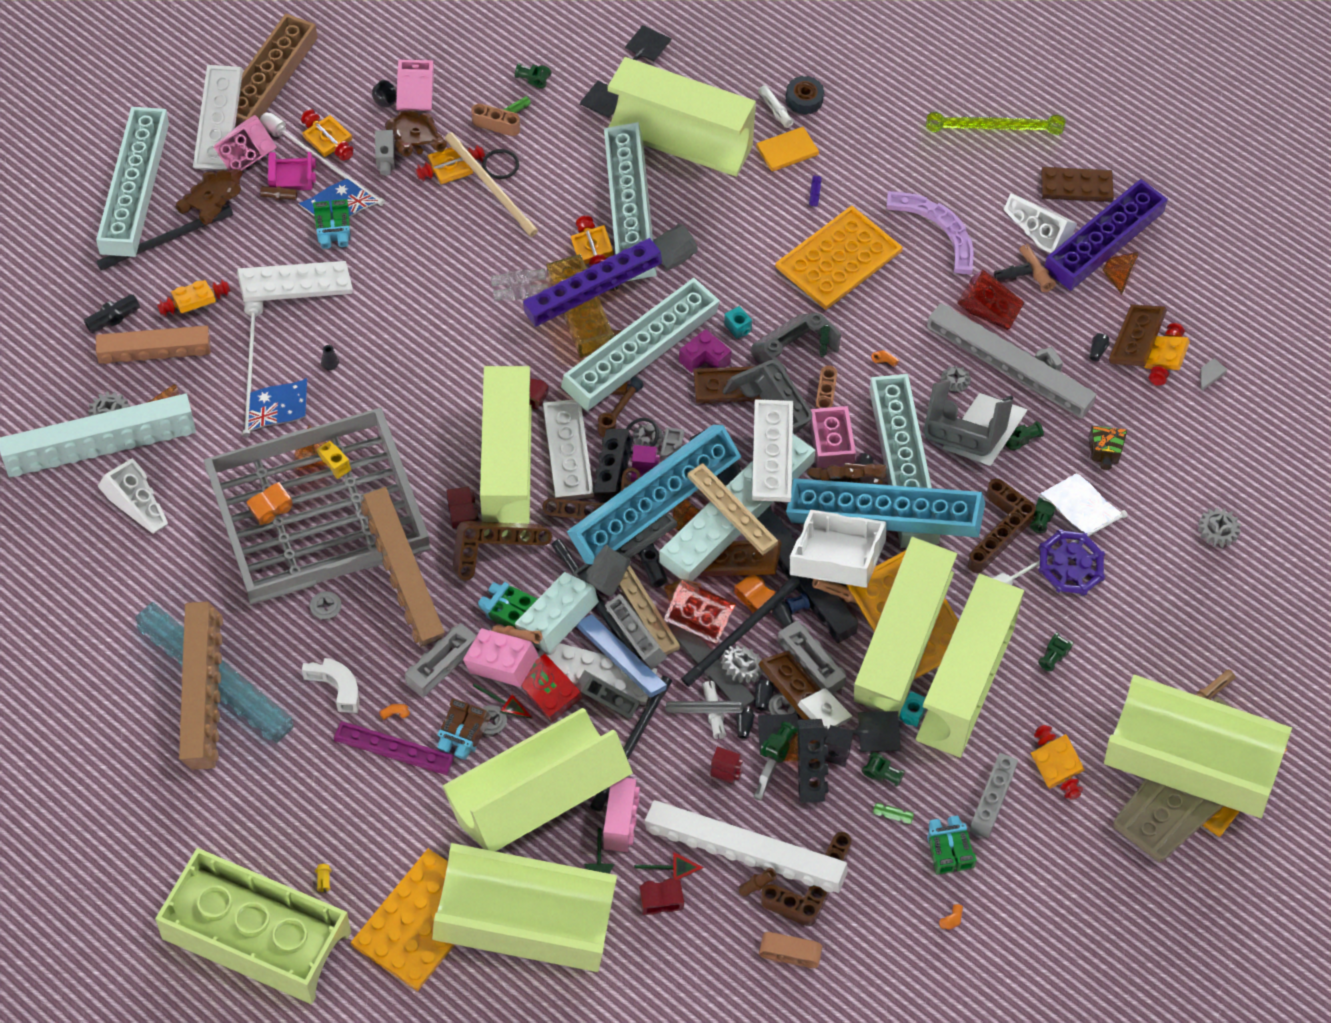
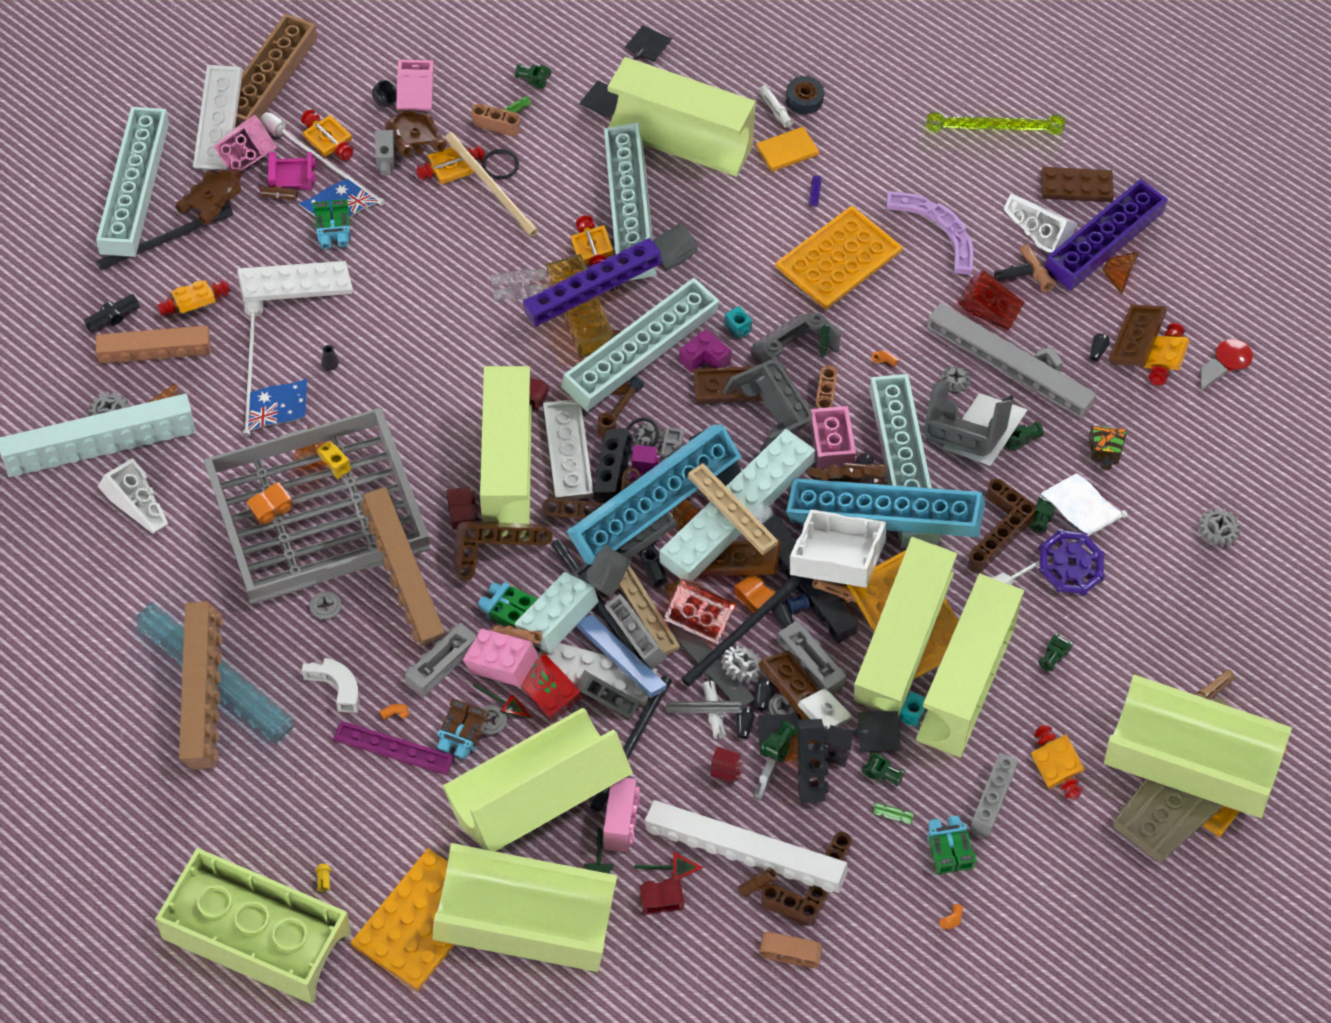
(772, 451): white plate -> none
(1234, 354): none -> red dish

